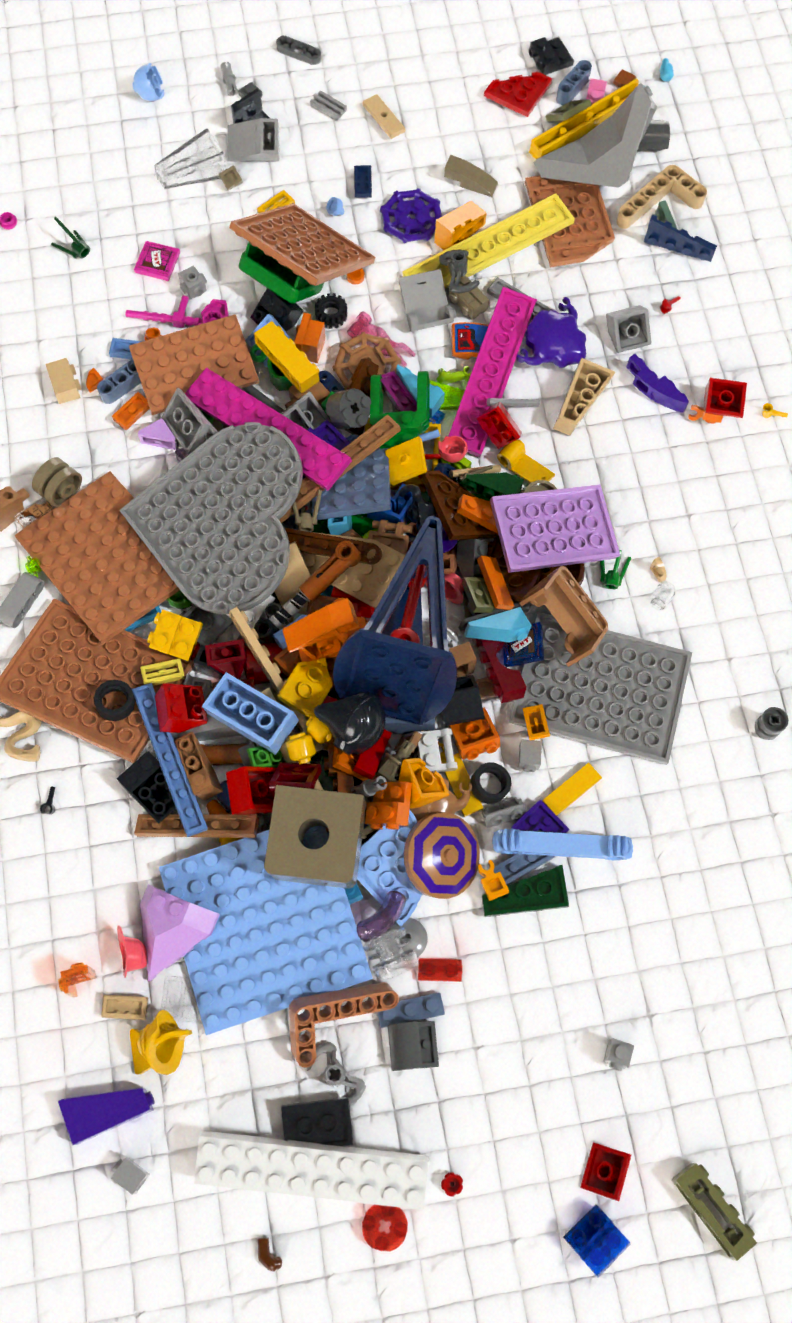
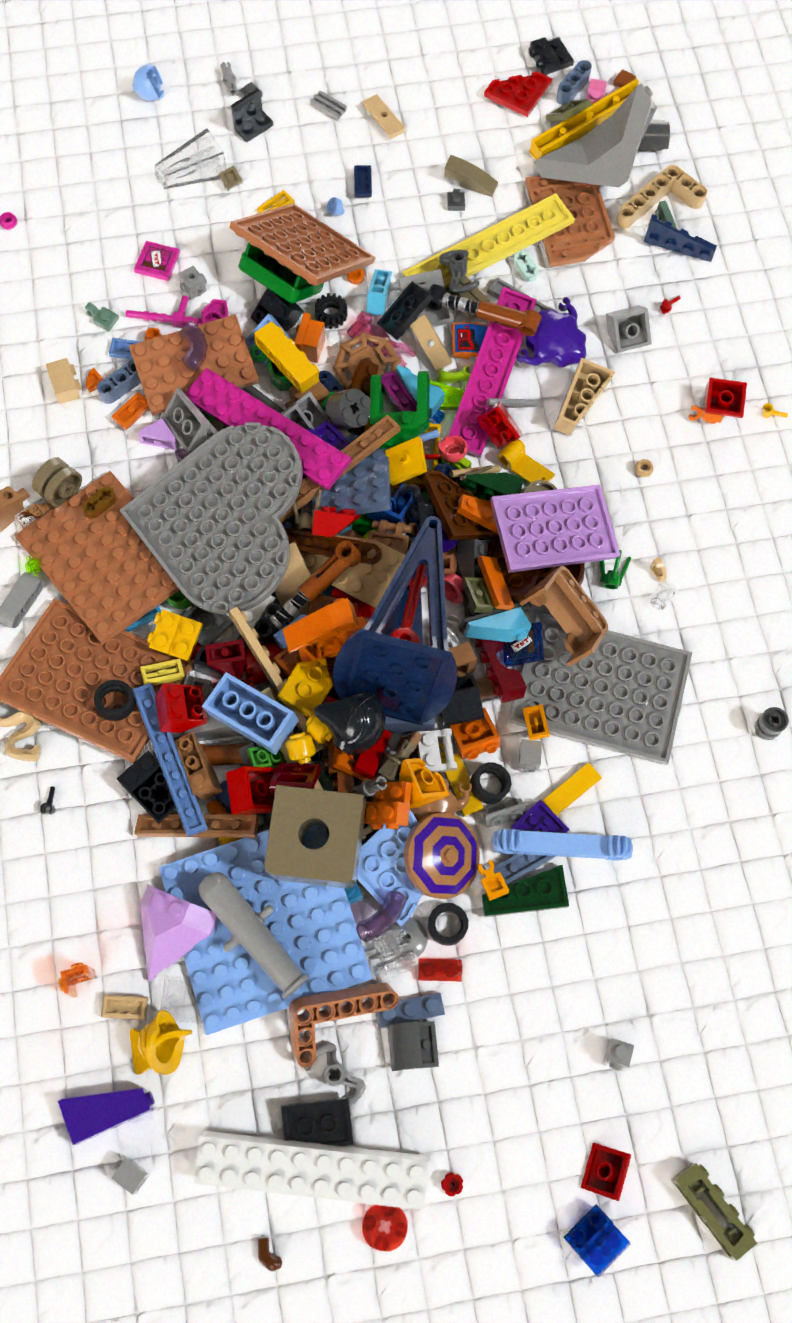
(79, 247): dark green plant -> none
(99, 502): none -> pearl gold beam
(103, 318): none -> sand green plate
(132, 952): coral piece -> none
(197, 346): none -> clear purple cylinder
(251, 932): none -> light grey piece
(254, 140): light grey slope -> none
(287, 45): dark grey beam -> none
(331, 522): none -> red slope
(378, 292): none -> medium azure slope
(404, 310): none -> black plate
(411, 207): dark purple plate -> none
(425, 334): none -> tan tile
(447, 907): none -> black tyre
(456, 200): none -> dark grey tile
(459, 225): light orange wedge -> none
(523, 266): none -> light aqua beam
(525, 322): none -> dark orange piece
(644, 463): none -> tan plate
(659, 390): dark purple slope -> none
(666, 70): medium azure cylinder -> none

